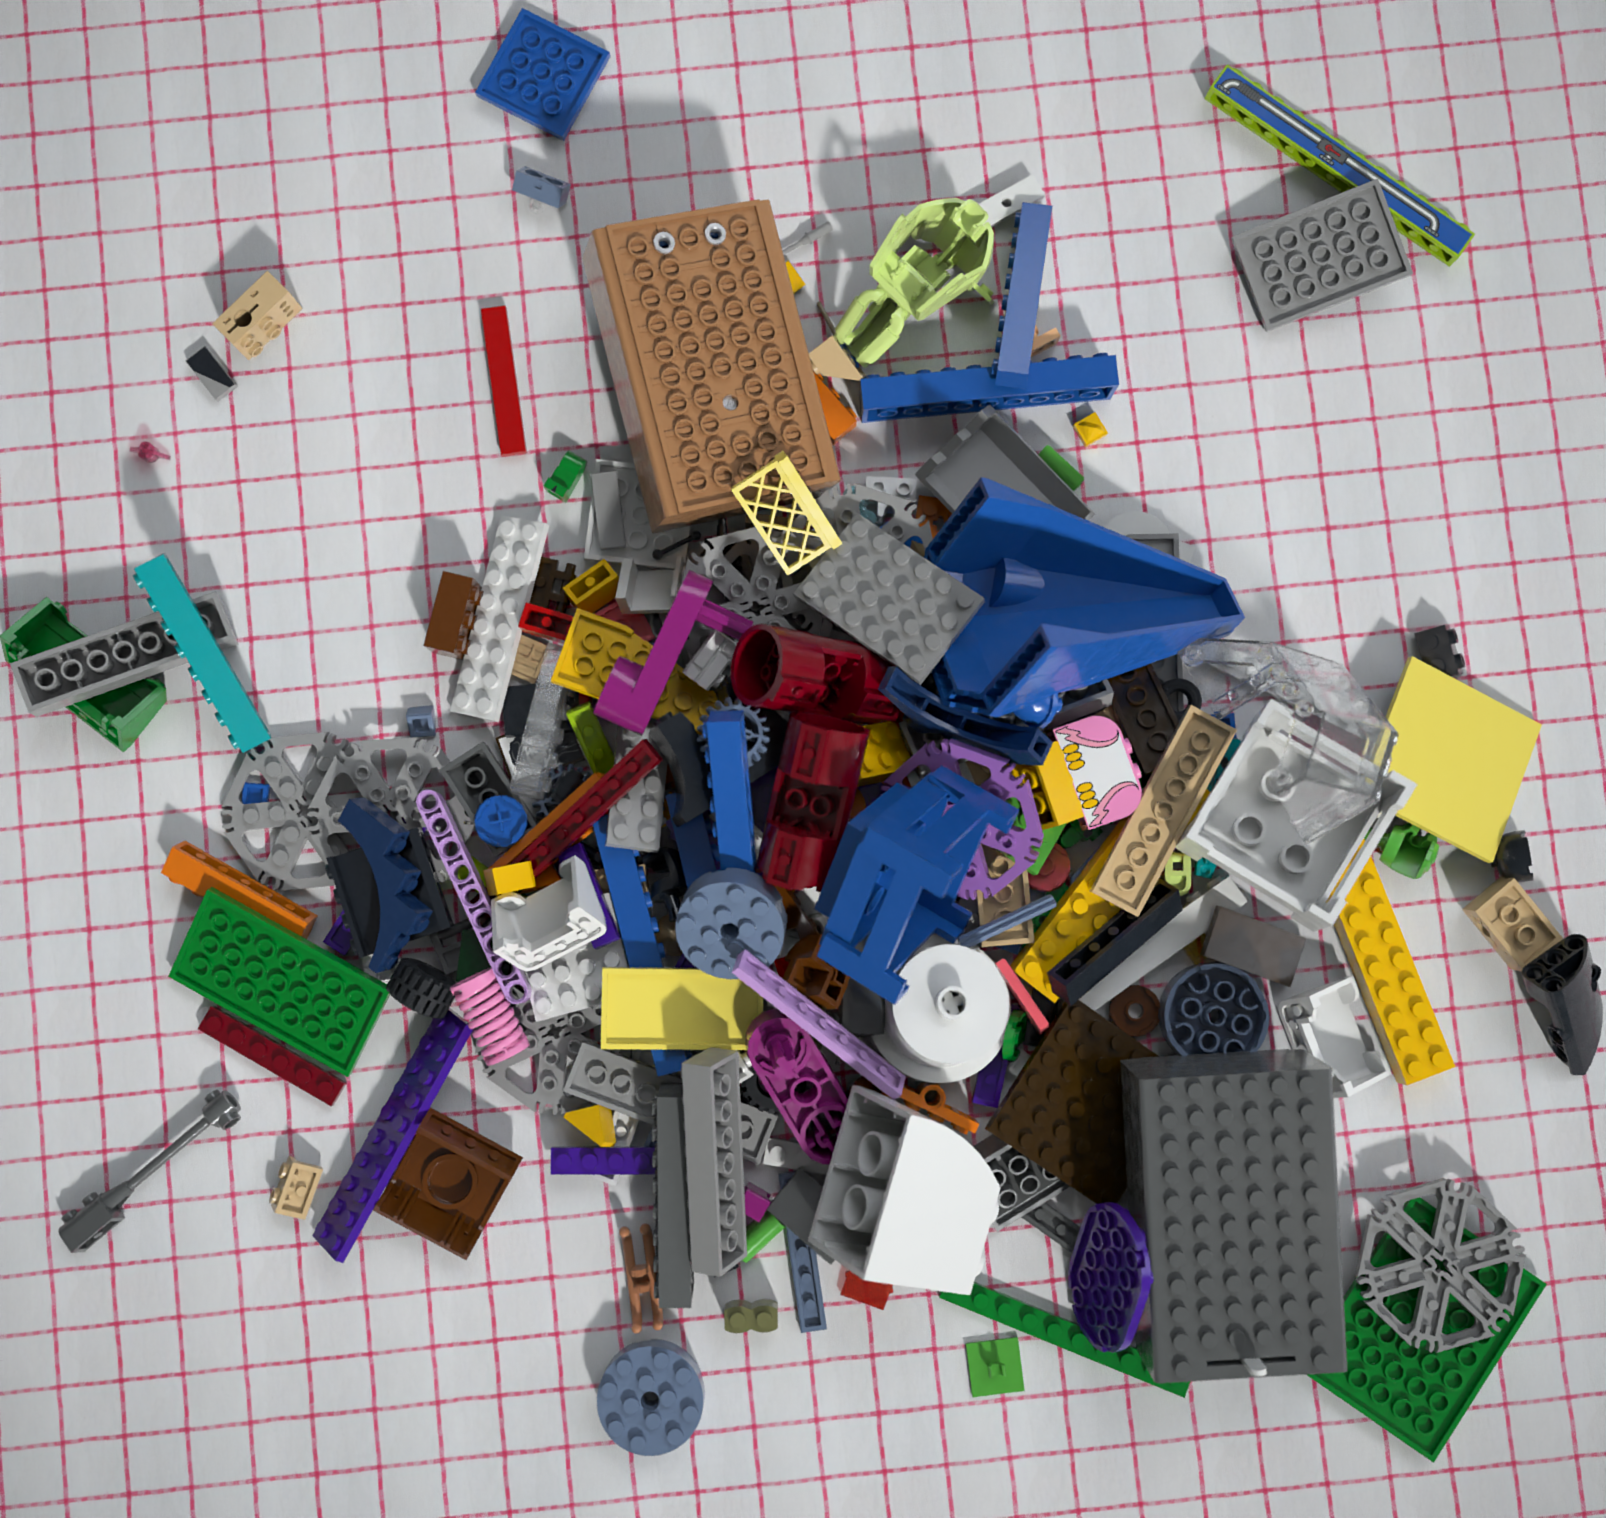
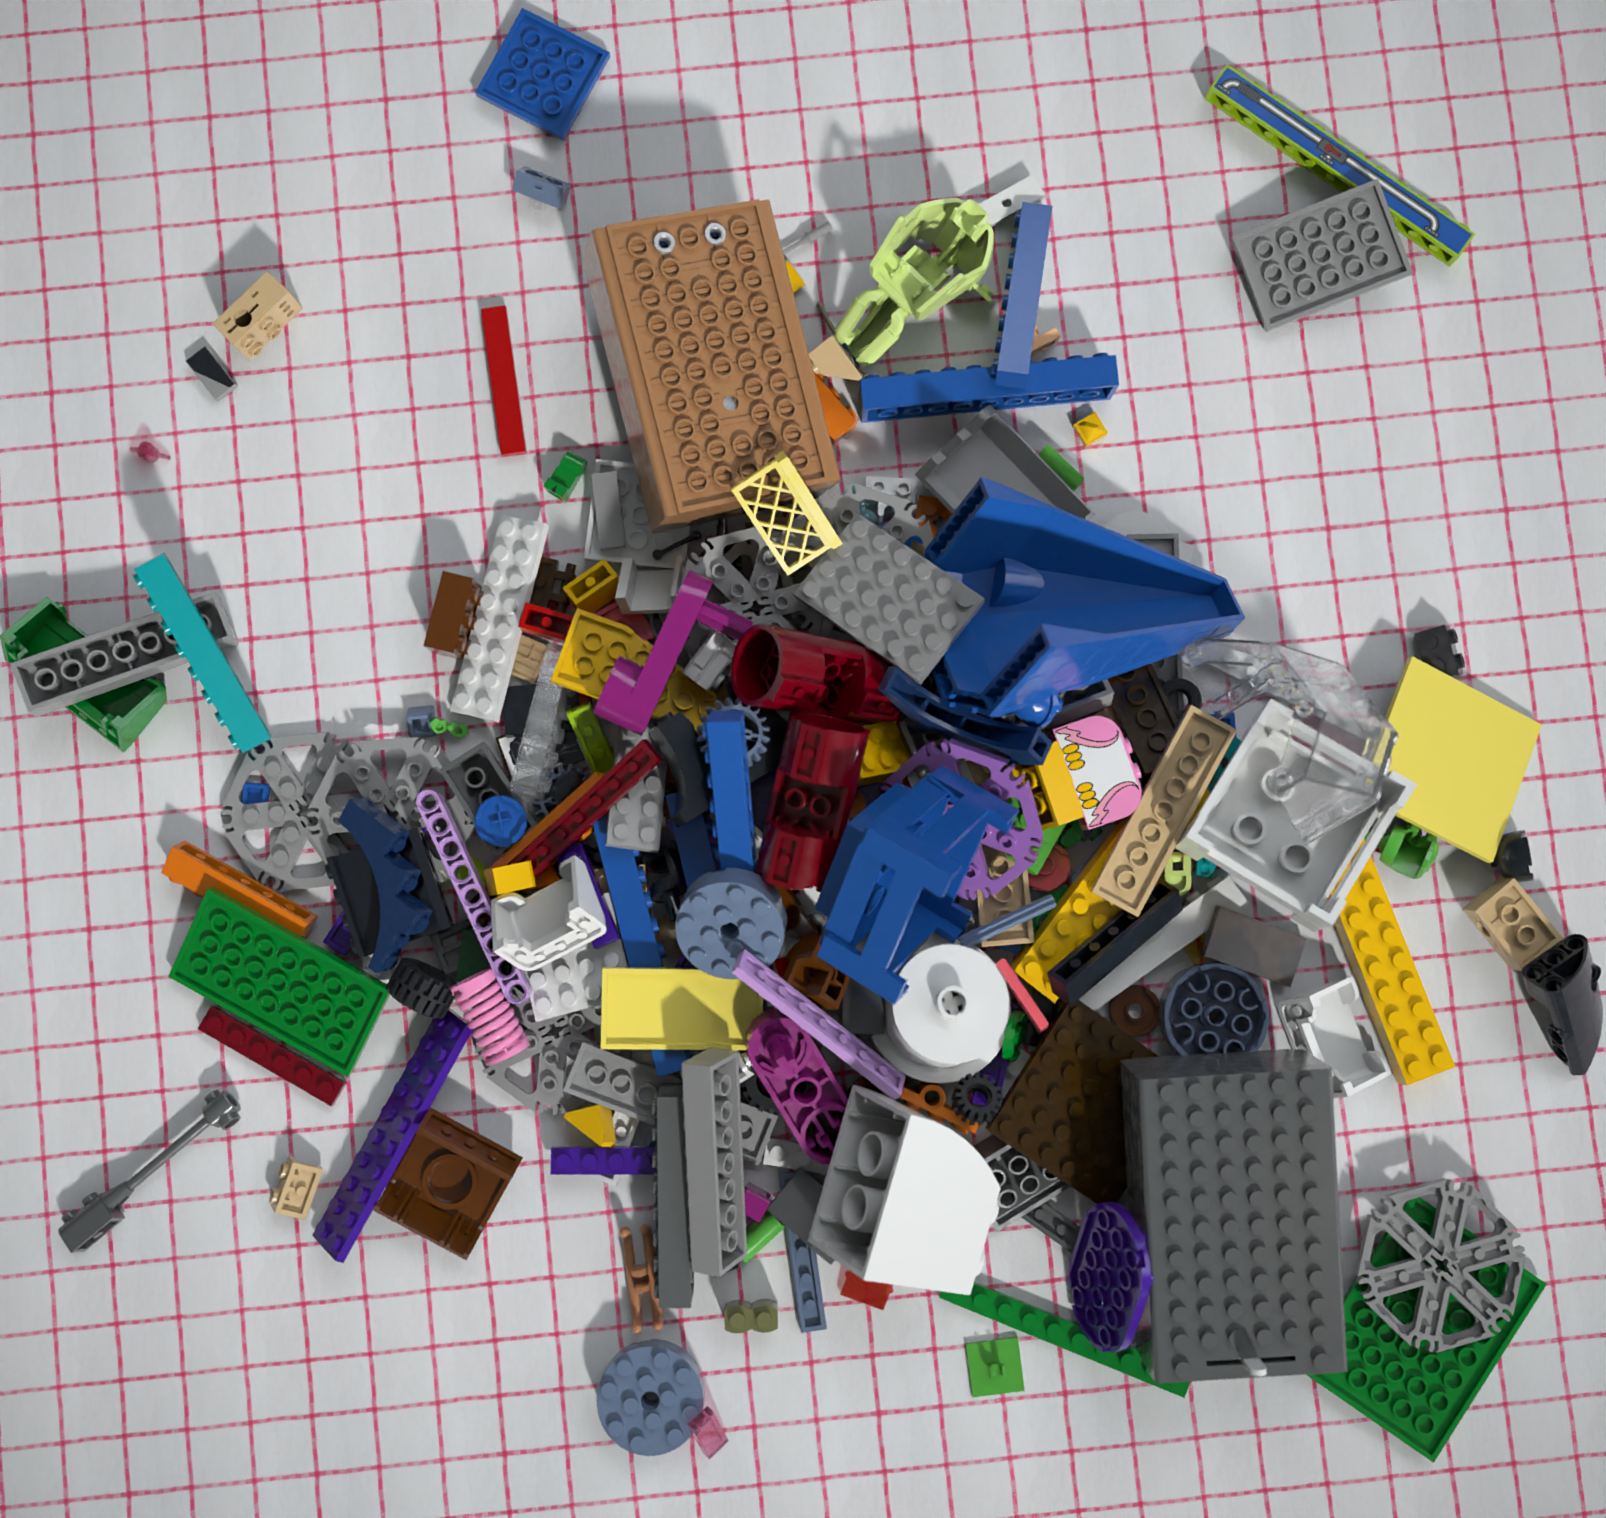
(441, 725): none -> bright green piece
(708, 1432): none -> clear pink tile
(973, 1113): none -> black tyre

